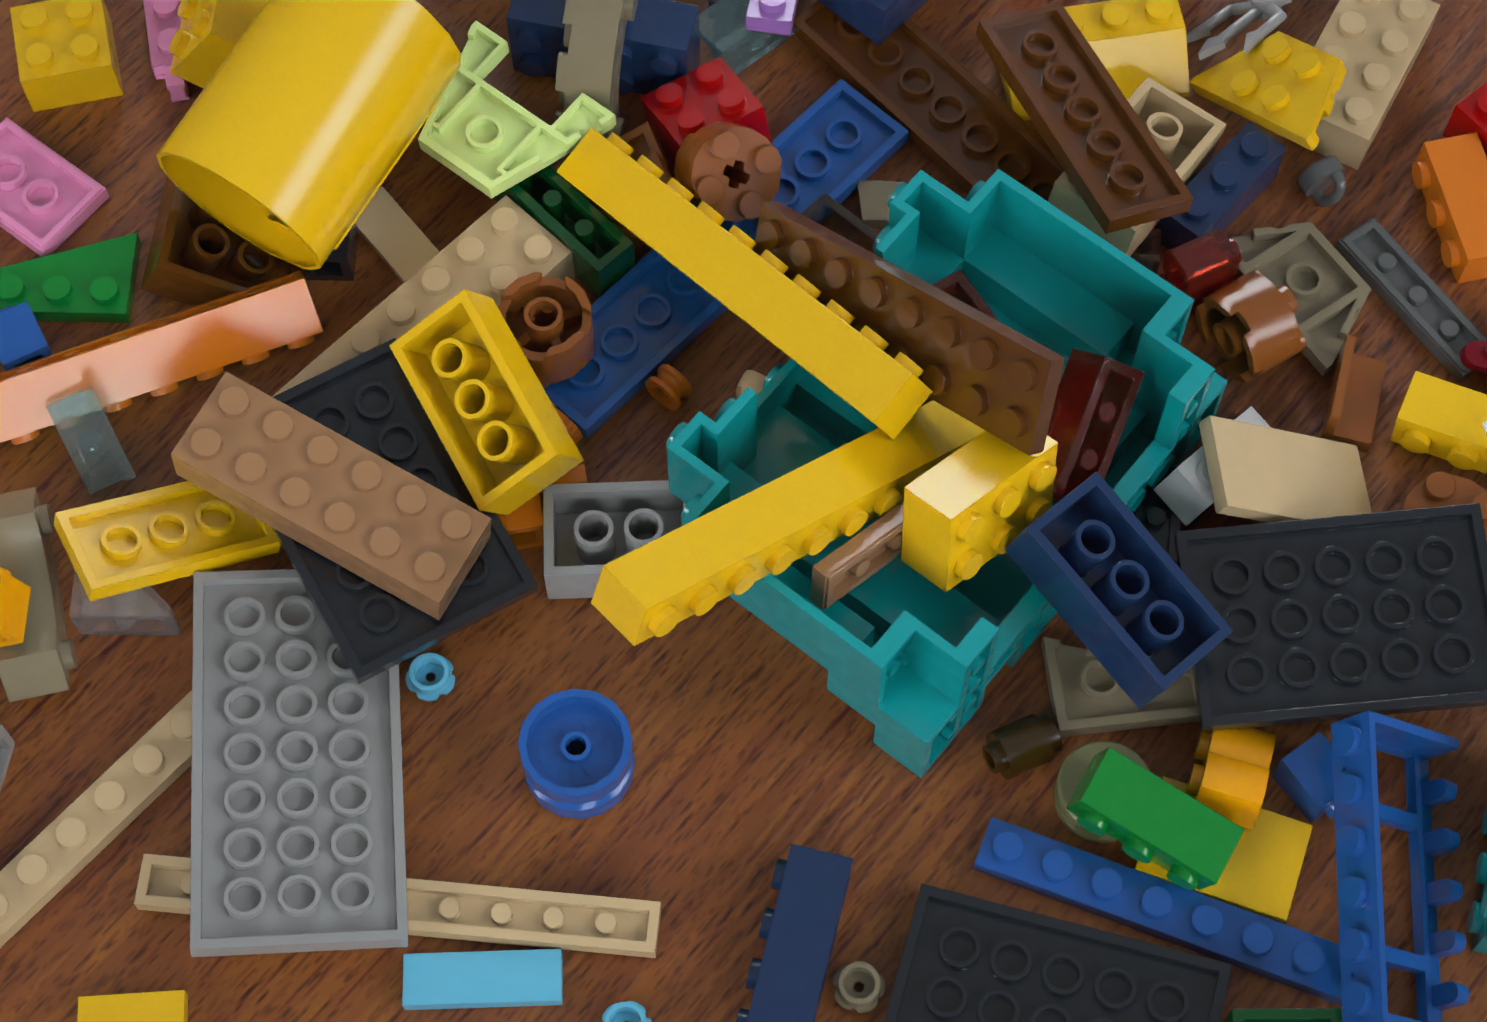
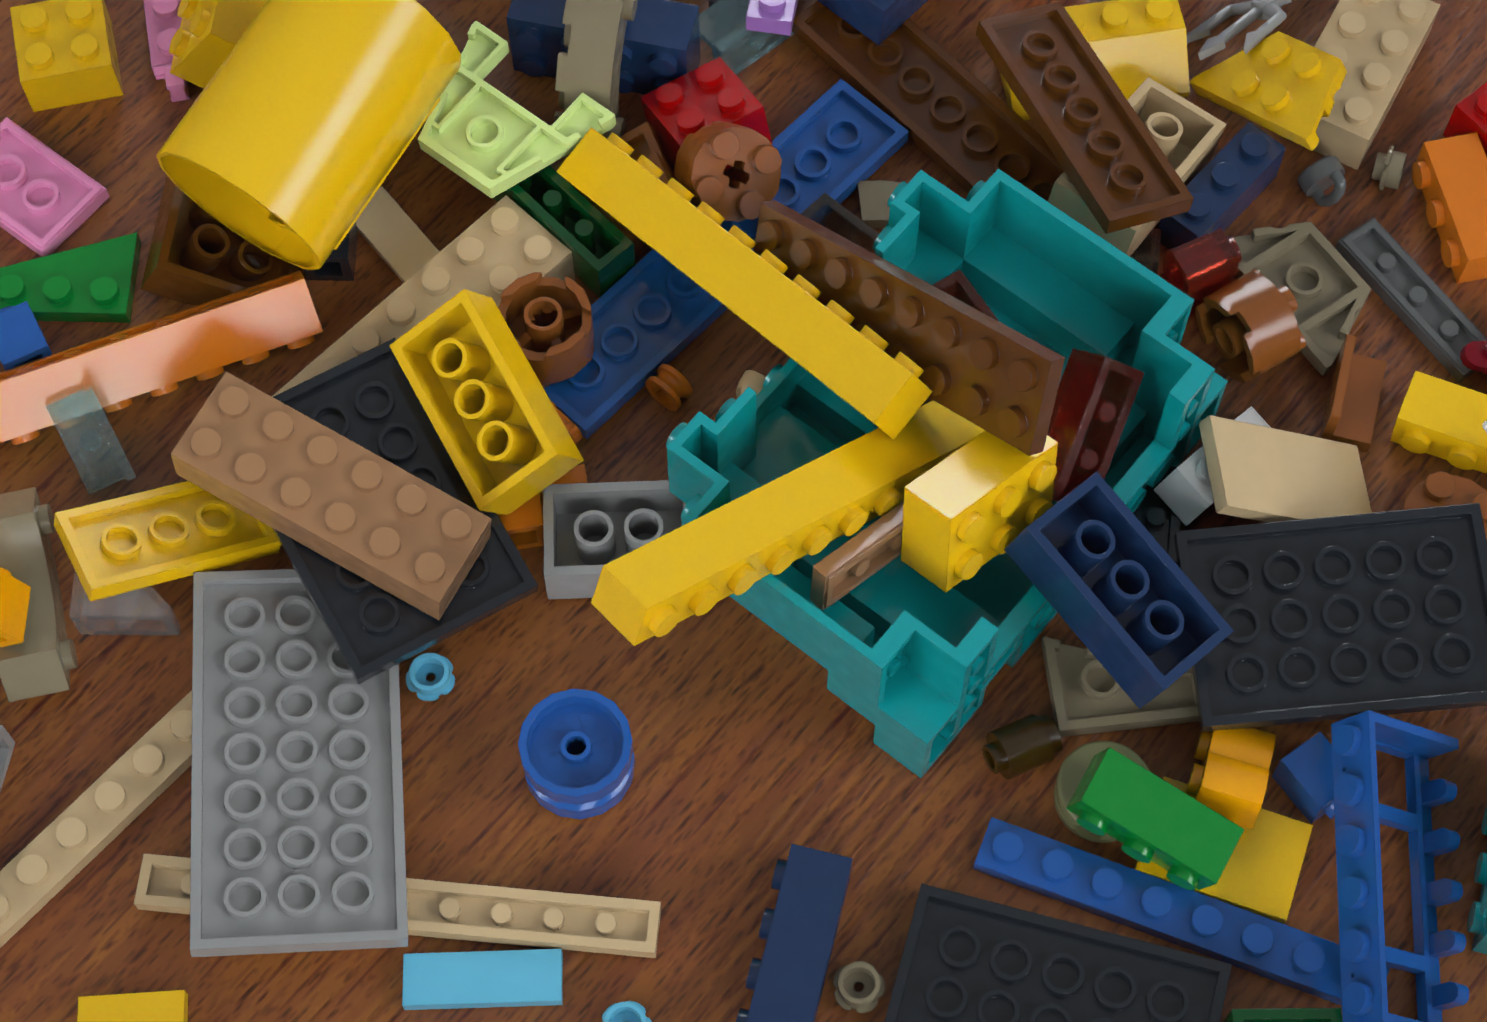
(1389, 168): none -> dark tan plate

